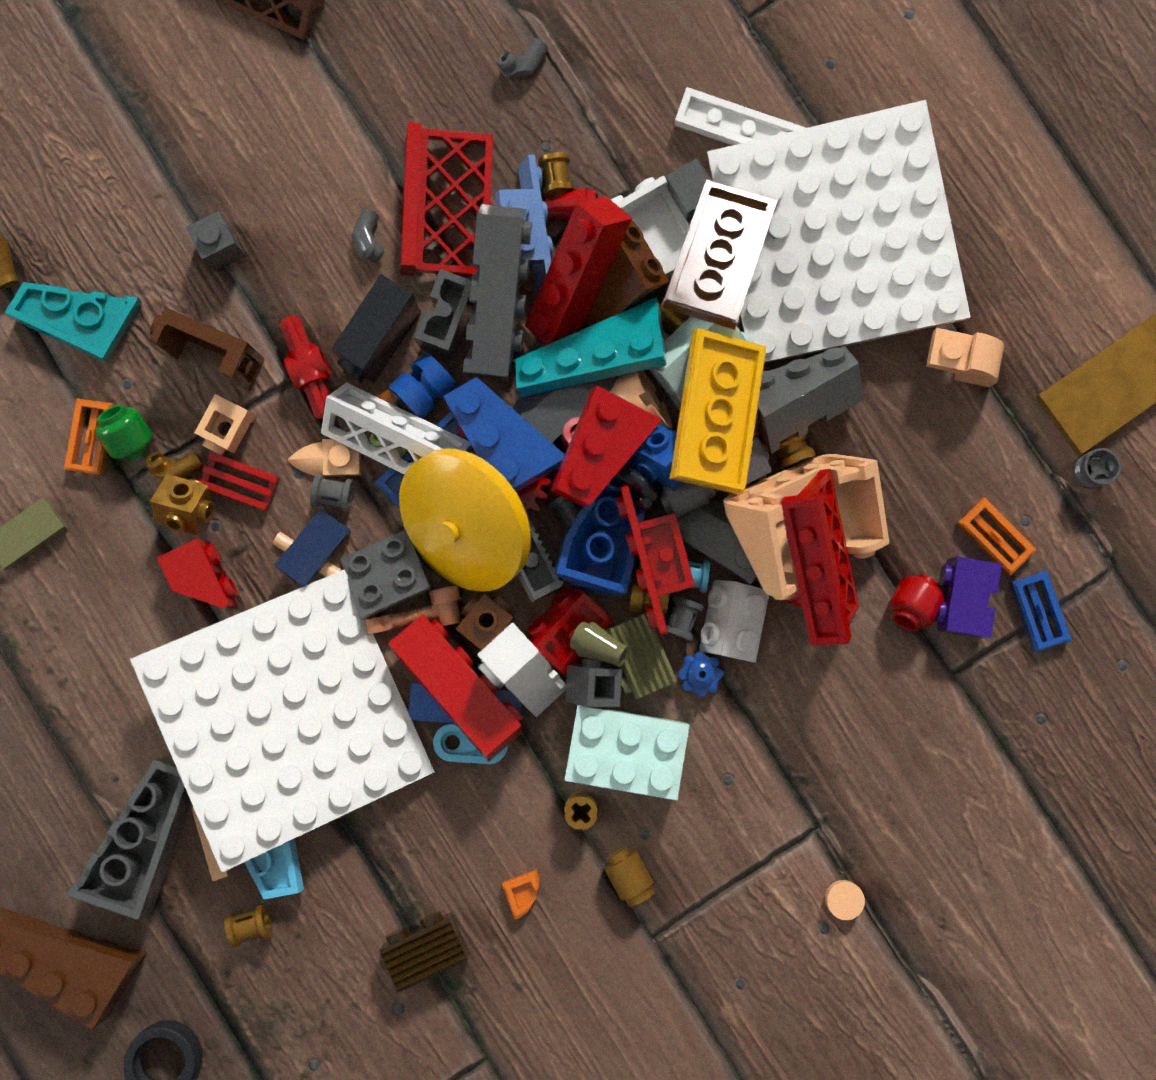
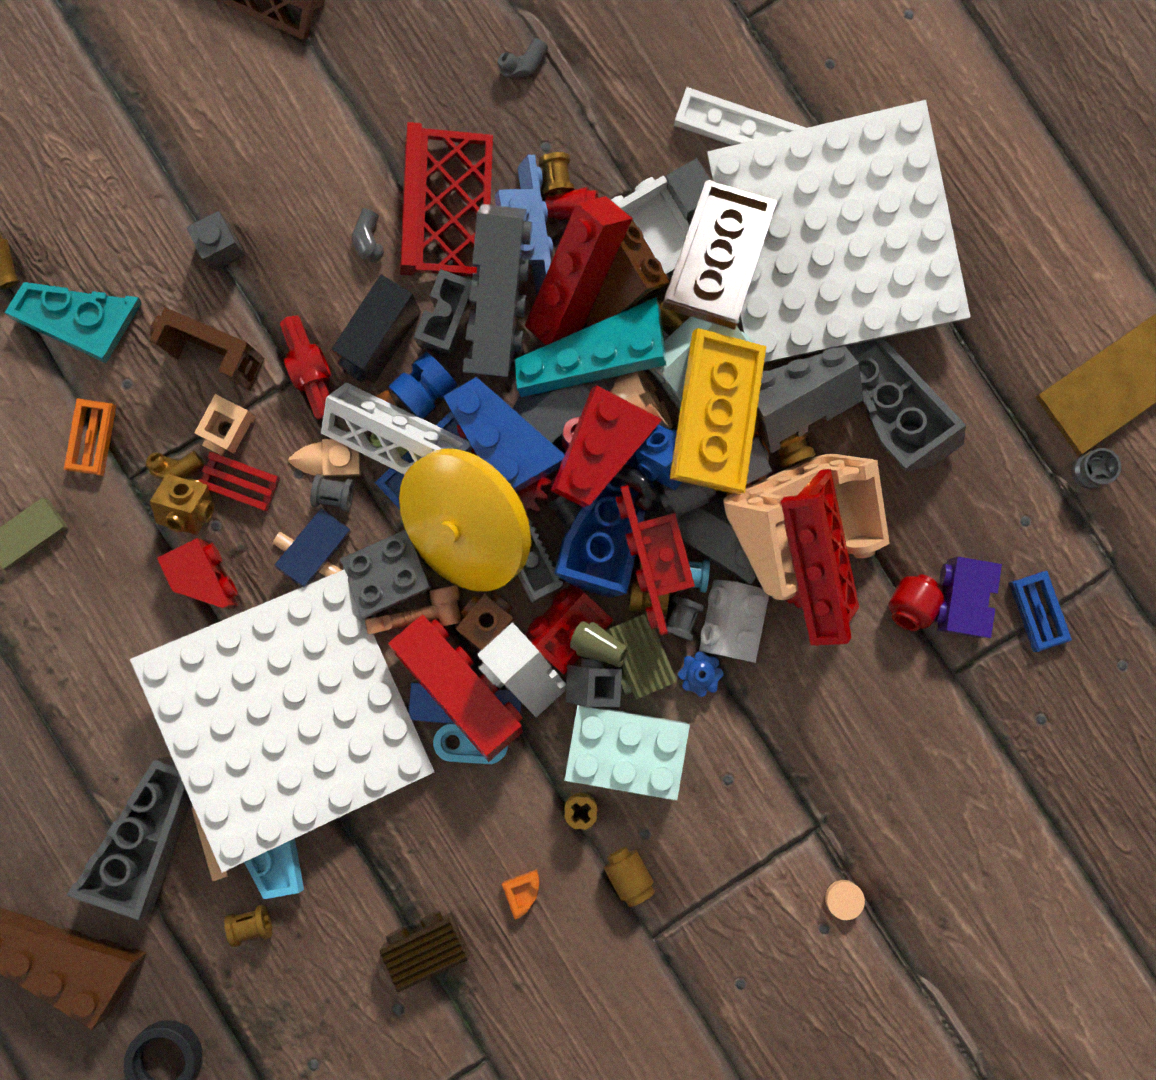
(123, 432): green head -> none
(904, 410): none -> dark grey wedge
(971, 357): light nougat brick -> none
(973, 515): orange tile -> none

